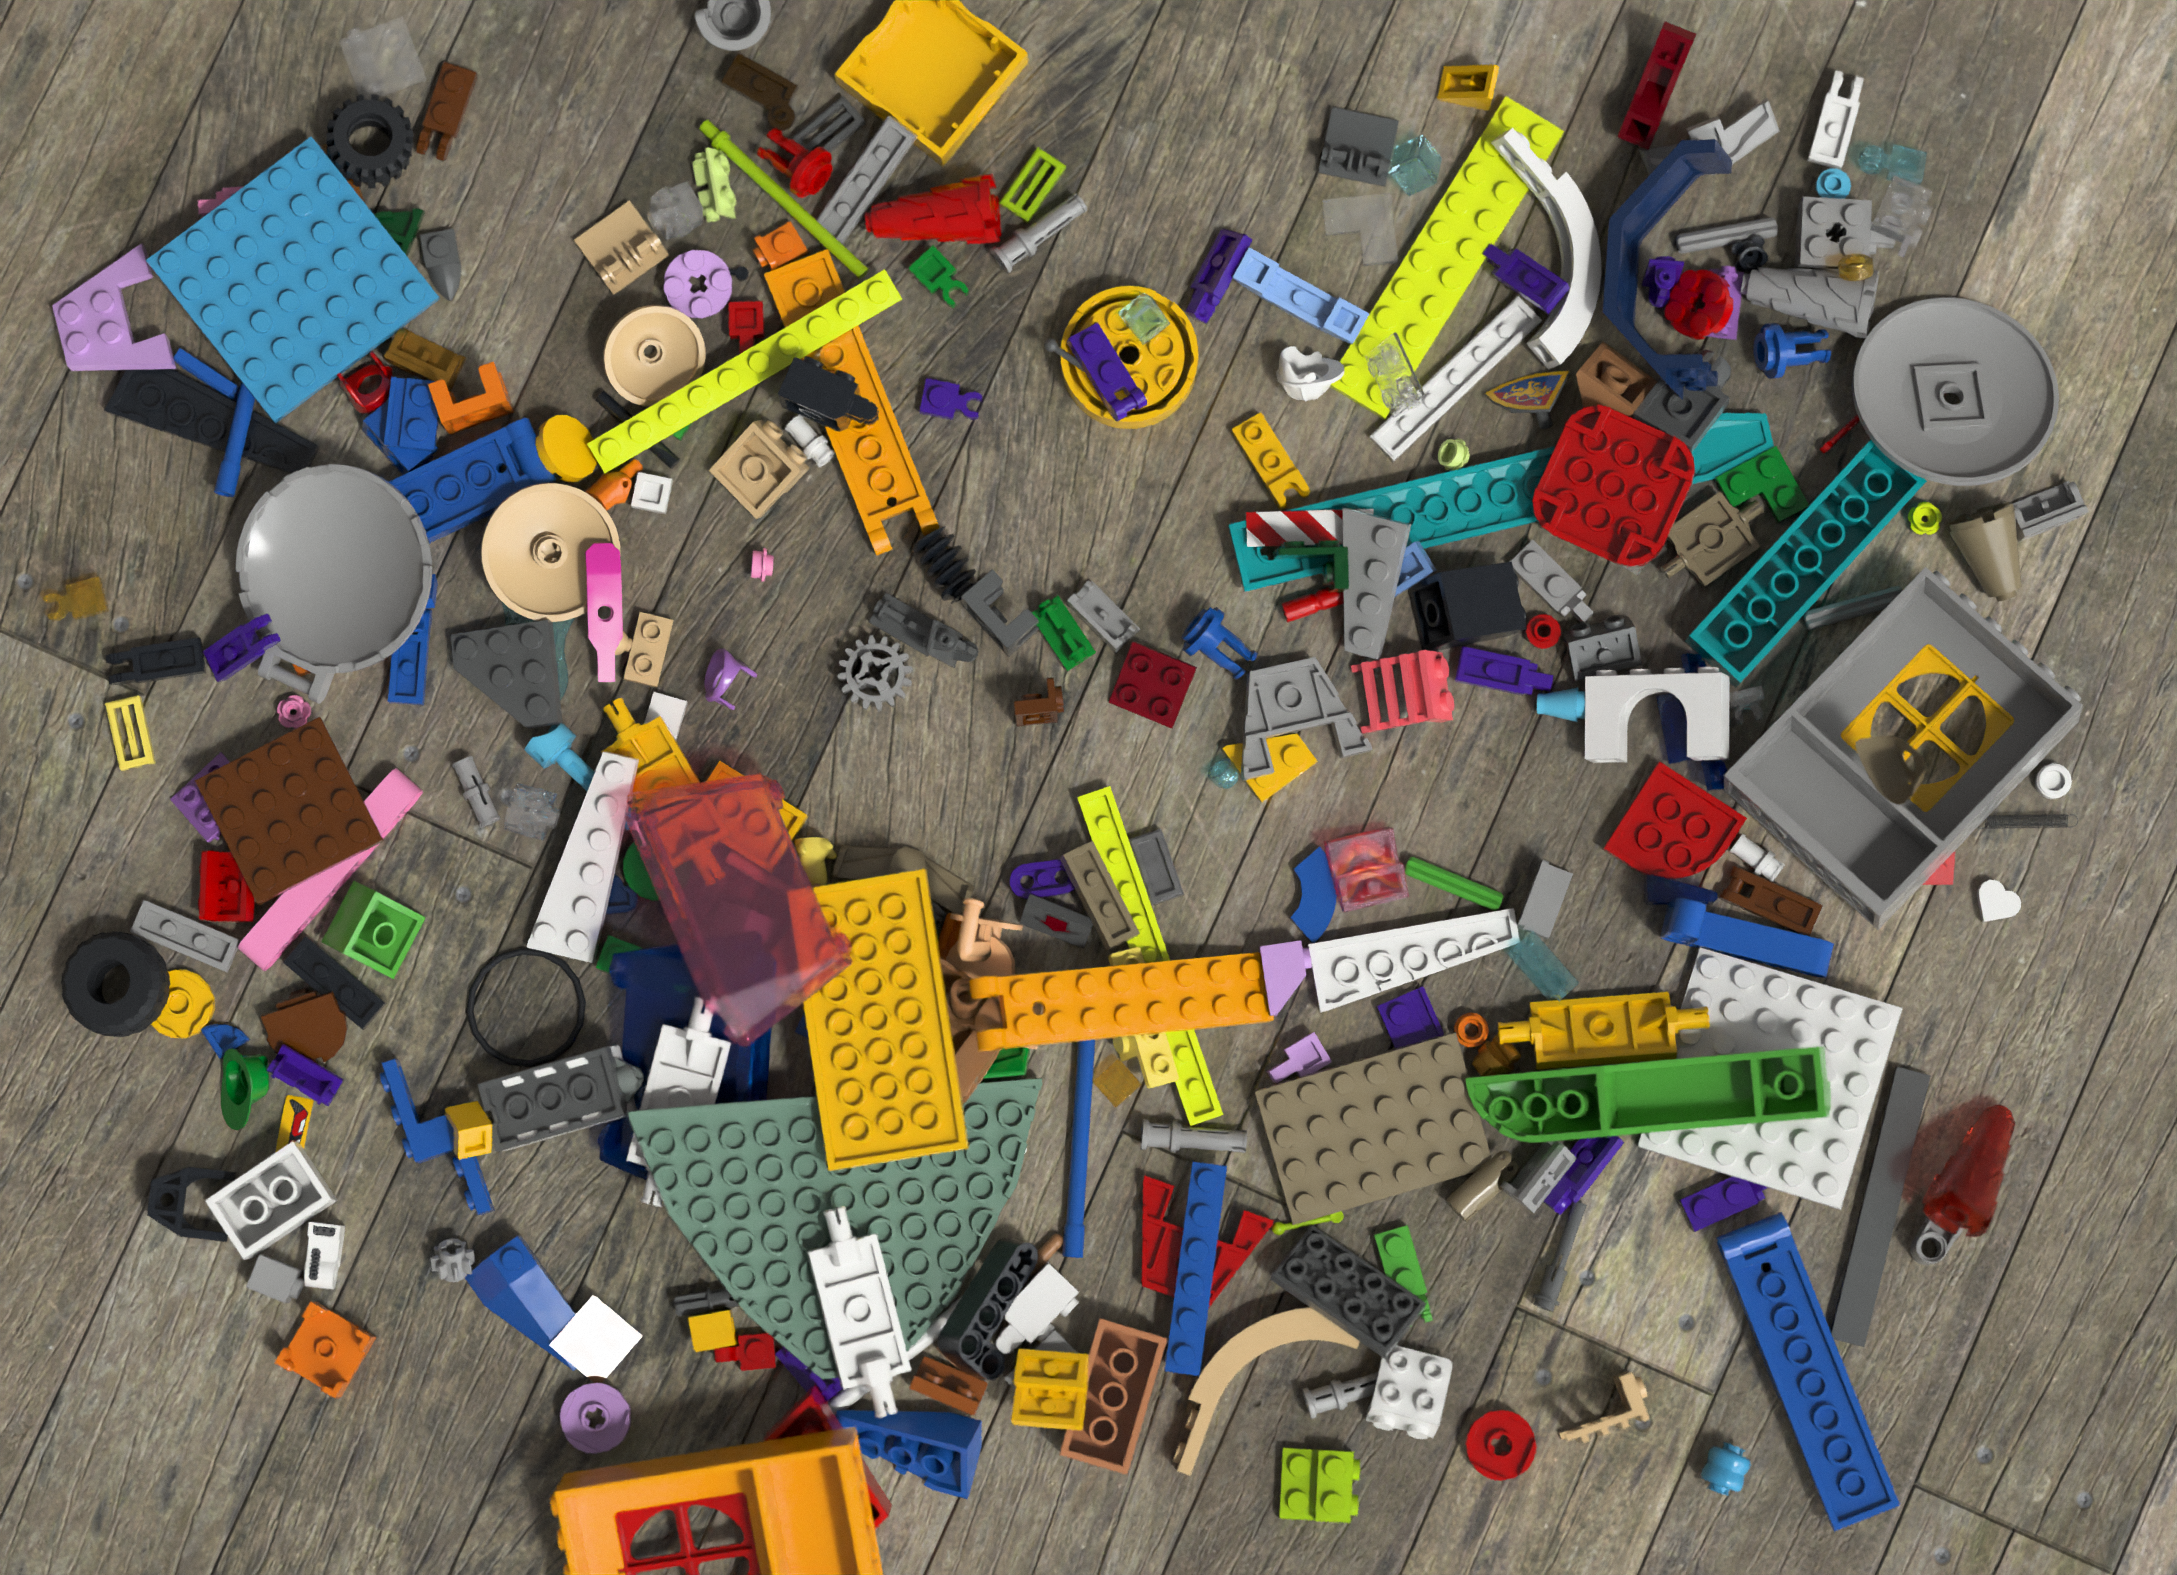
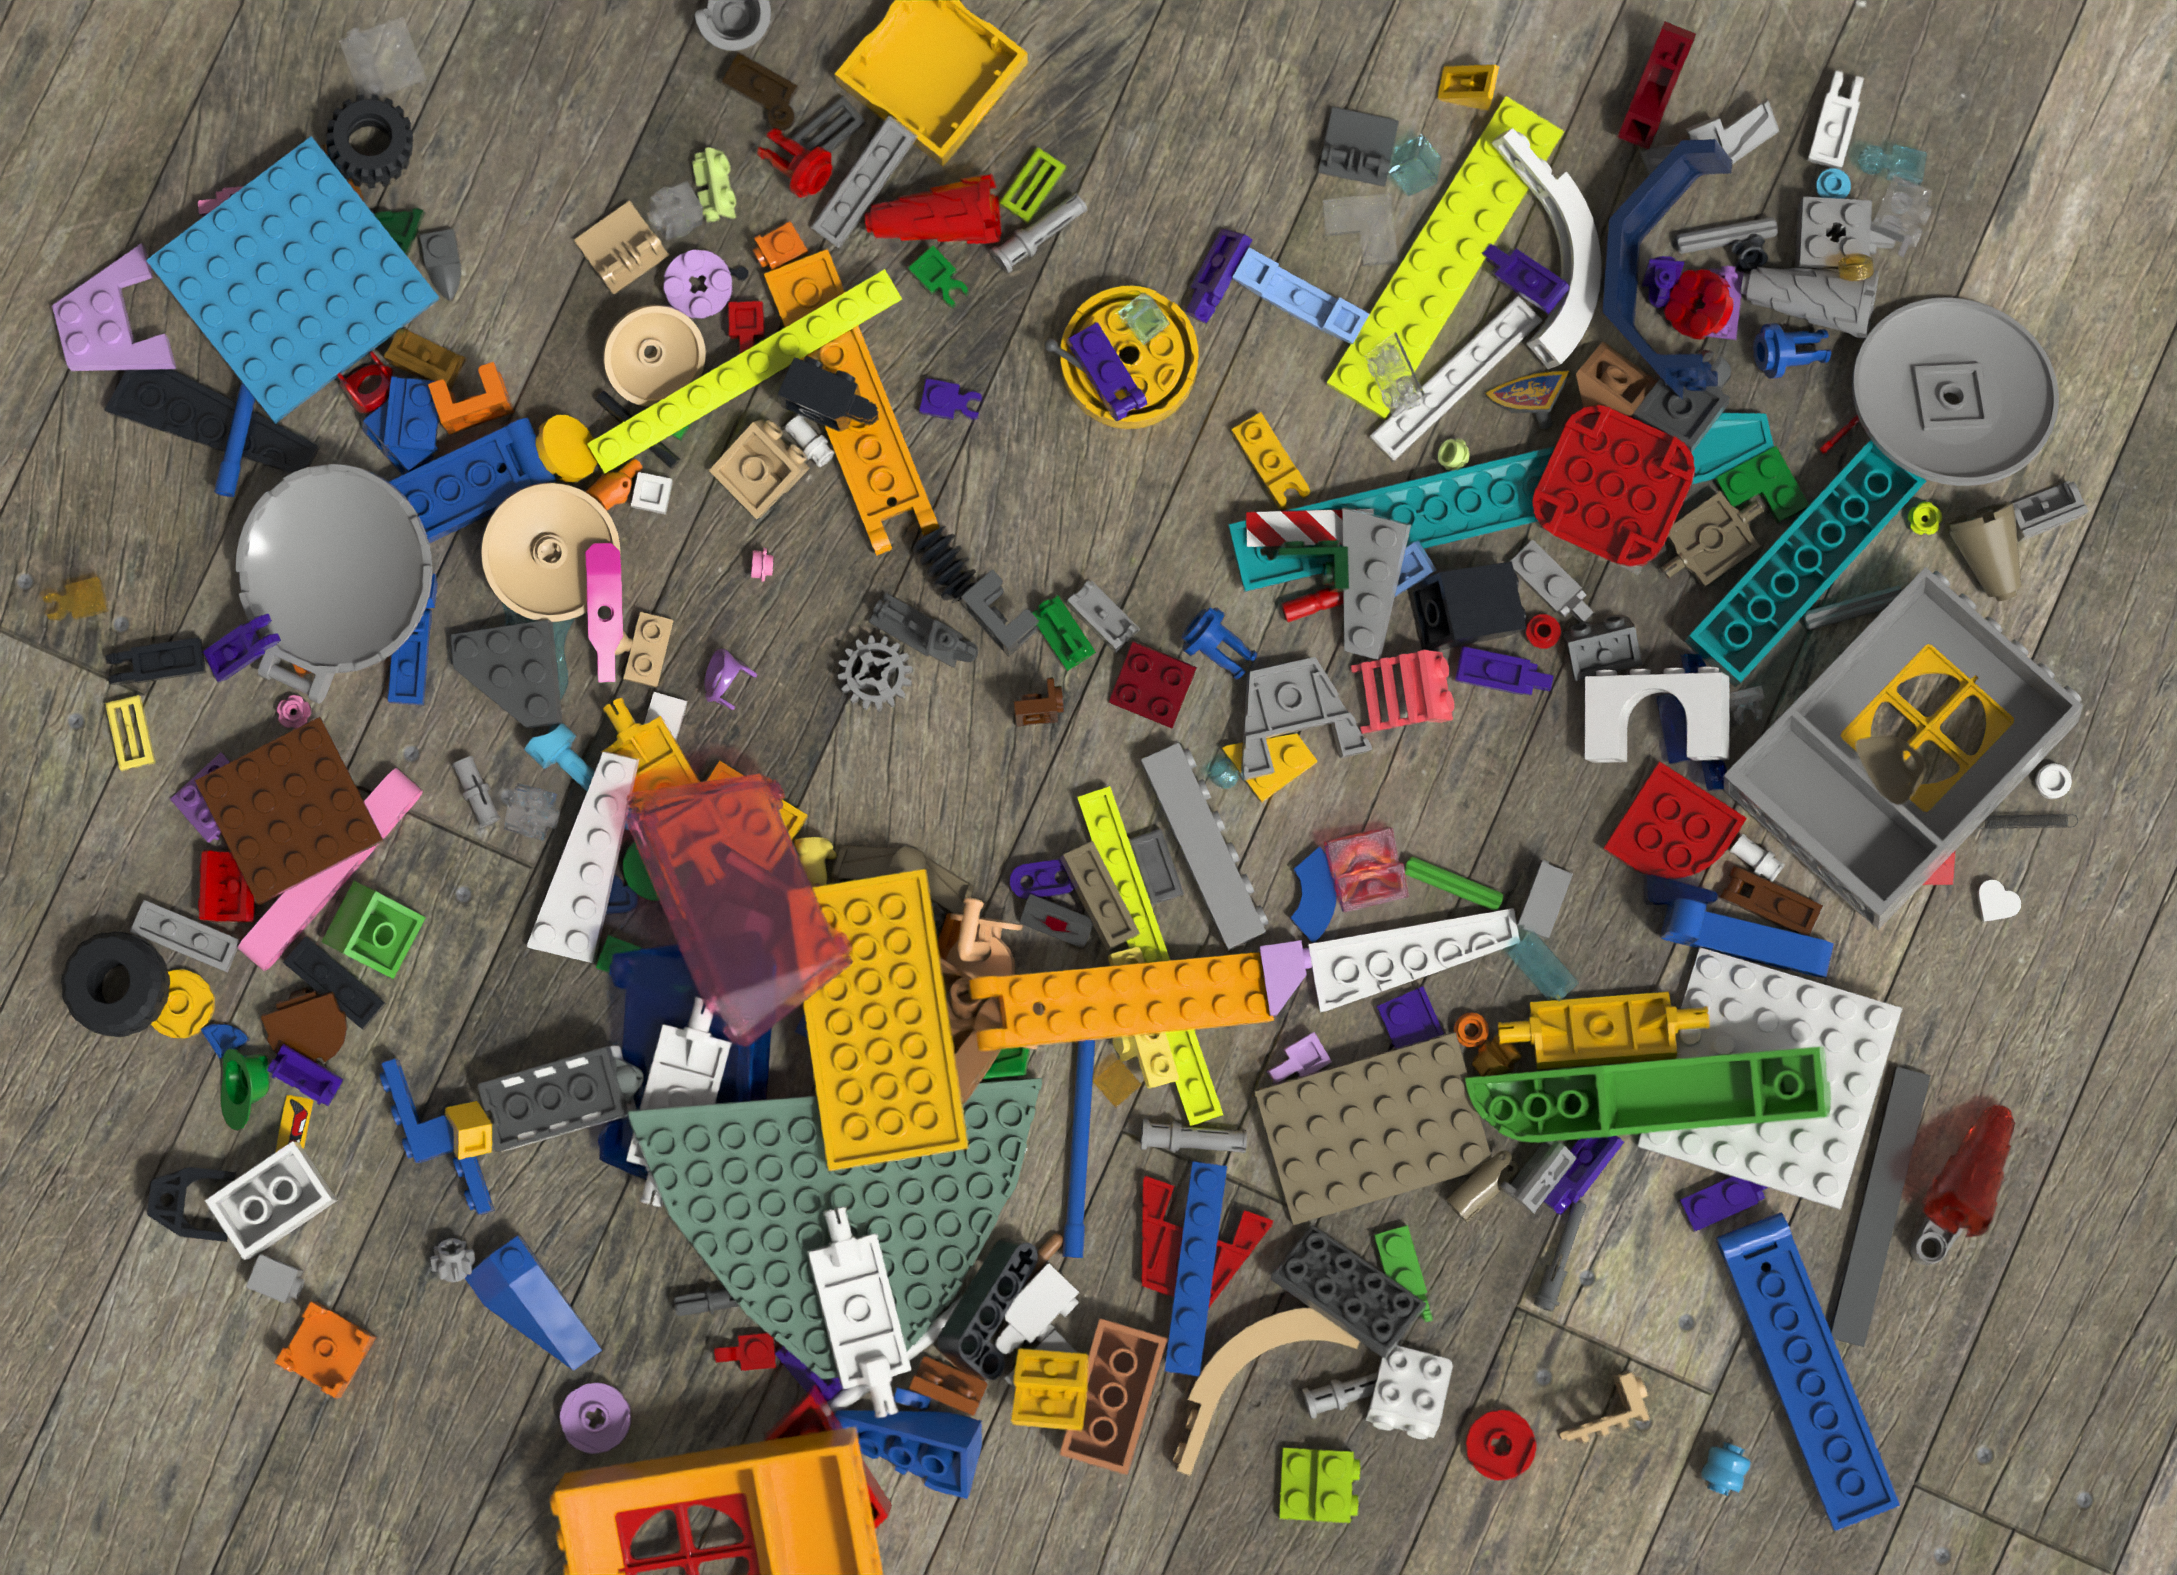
(206, 374): blue tile -> none
(323, 1255): white leg -> none
(447, 108): reddish brown hinge -> none
(522, 1062): black piece -> none
(595, 1340): sticker -> none
(713, 1331): yellow panel -> none
(722, 142): lime bar -> none
(912, 1398): none -> blue tile
(1203, 846): none -> light grey brick
(1279, 1228): lime hinge -> none
(1307, 375): white piece -> none
(1563, 704): medium azure cone -> none

